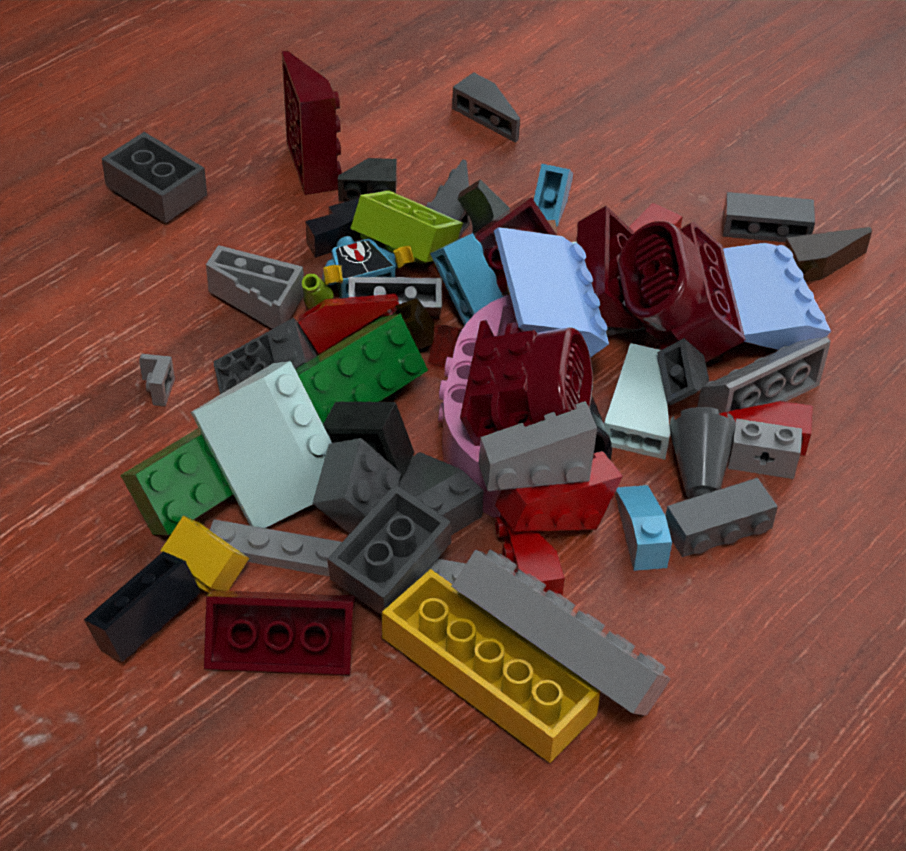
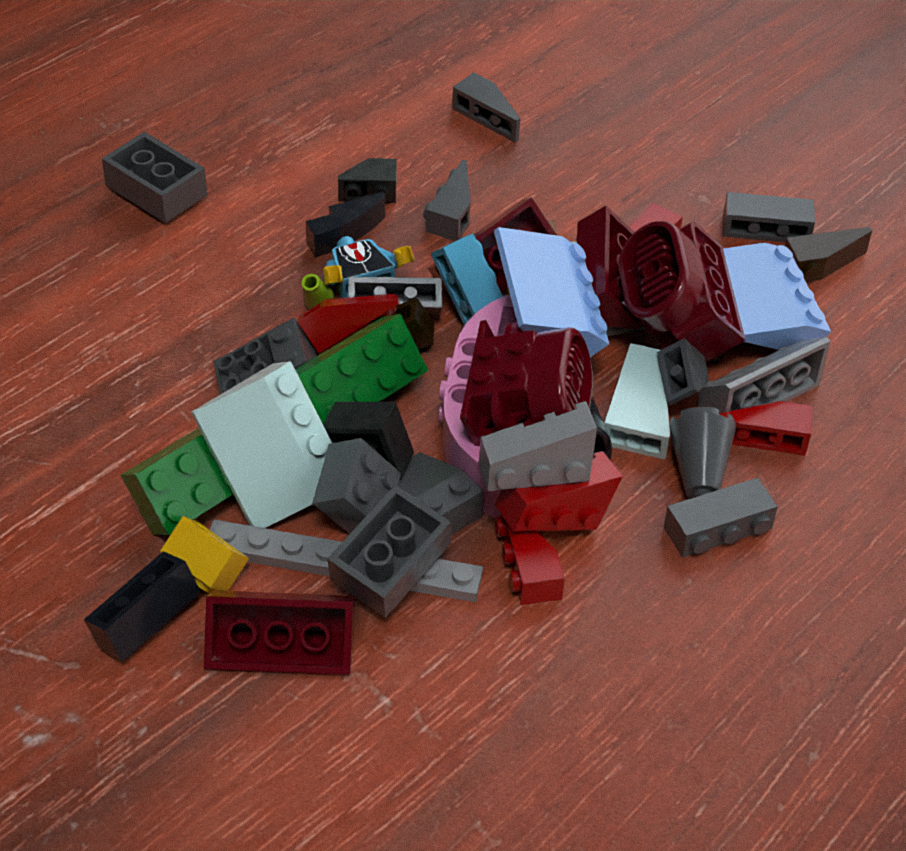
(159, 376): light grey bracket -> none
(255, 284): light grey wedge -> none
(311, 125): dark red slope -> none
(403, 222): lime brick -> none
(443, 344): clear red tile -> none
(481, 204): pearl dark grey arch -> none
(490, 665): yellow brick -> none
(553, 191): medium azure slope -> none
(566, 636): light grey brick -> none
(644, 527): medium azure slope -> none
(765, 448): light grey brick -> none

